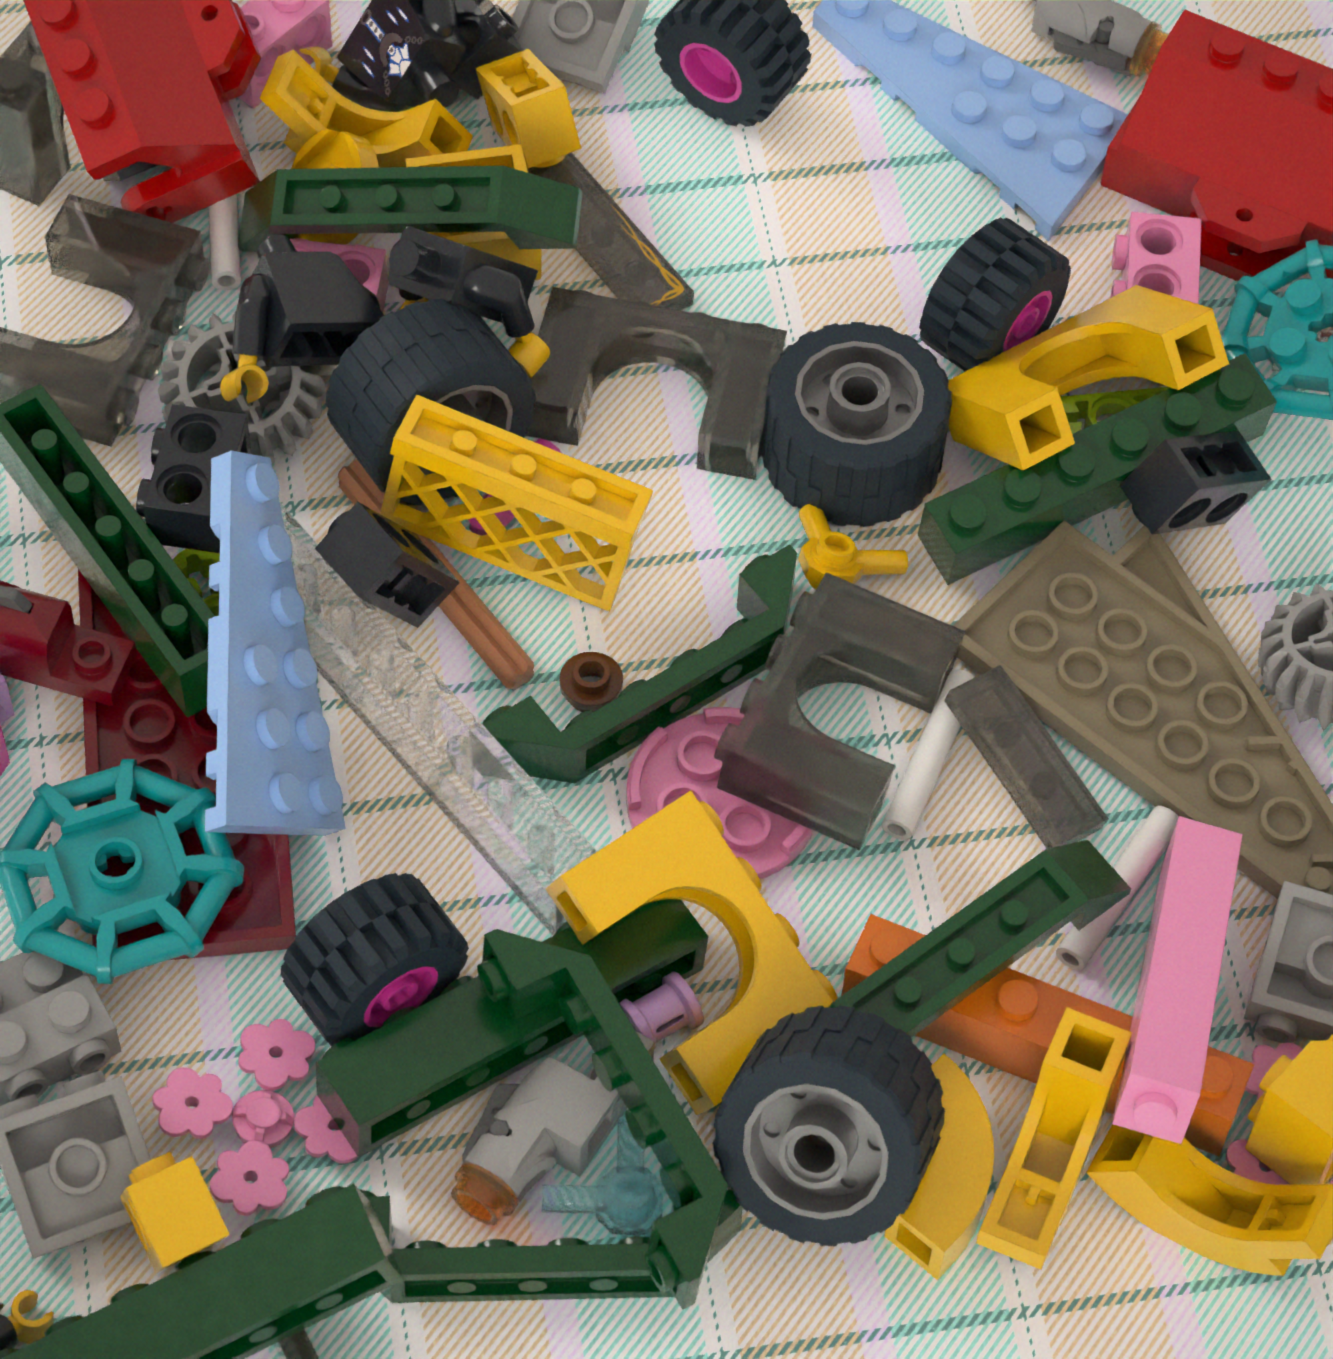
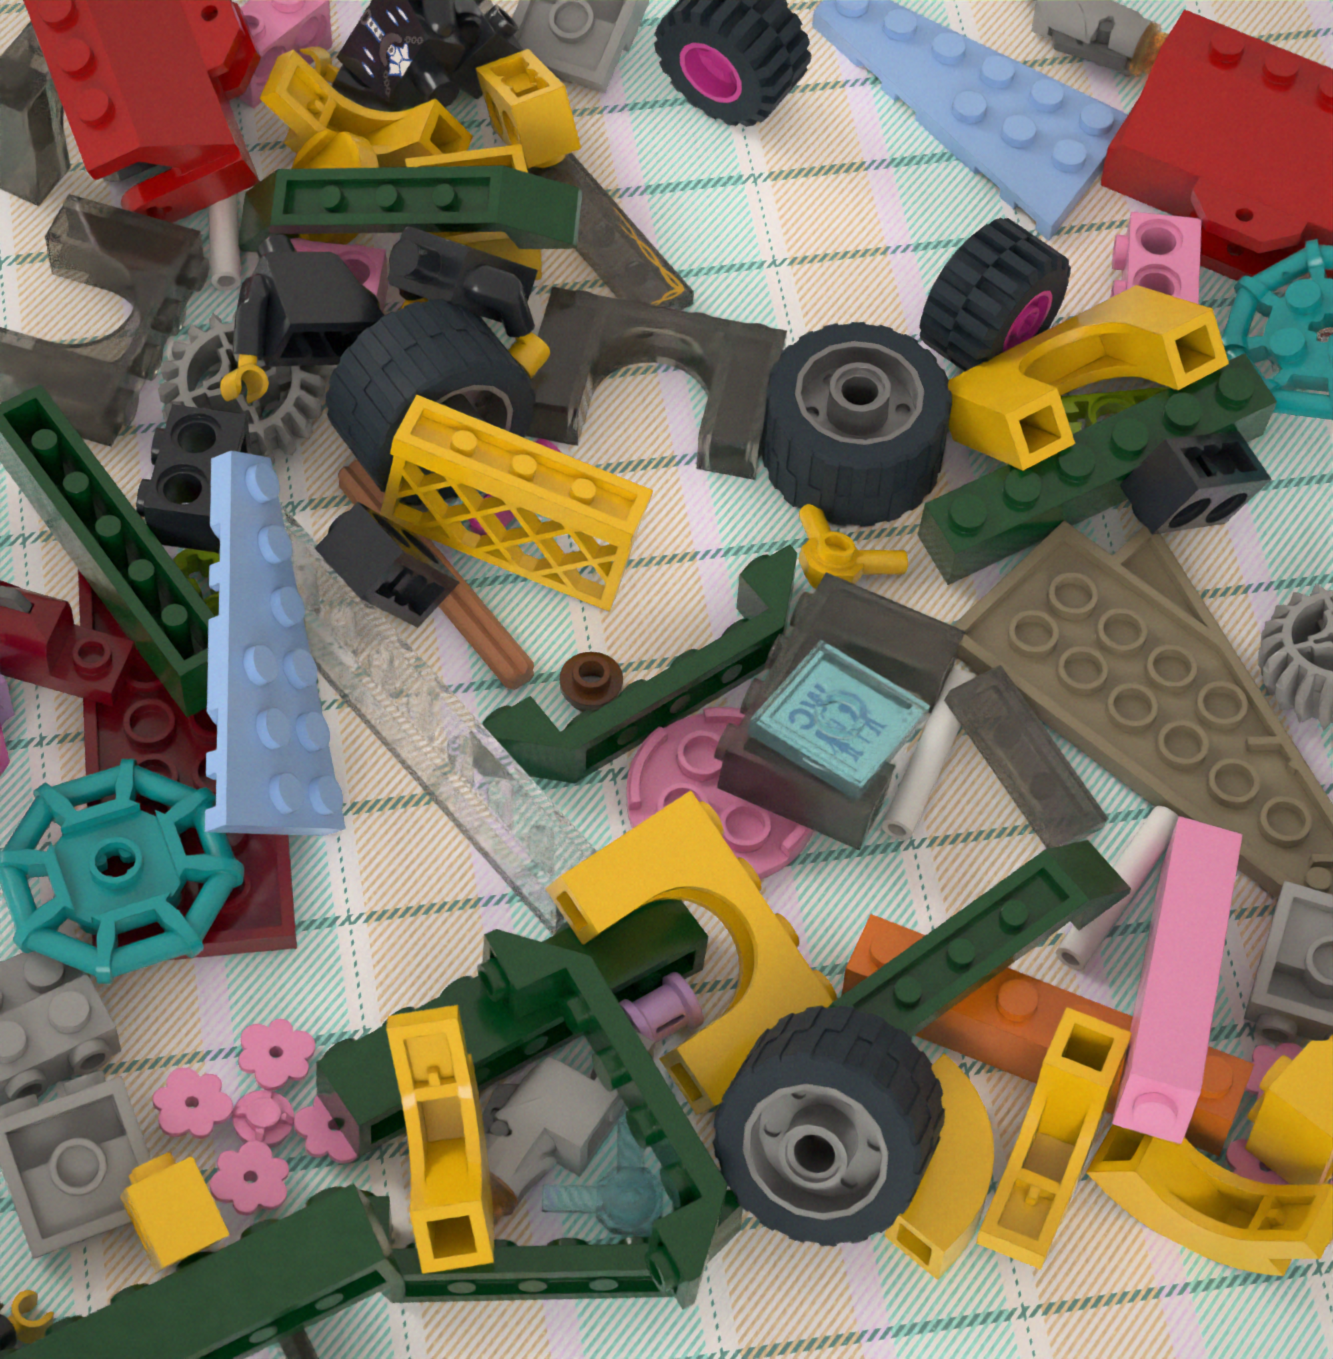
(372, 956): black wheel -> none
(445, 1140): none -> yellow arch
(838, 720): none -> clear light blue tile

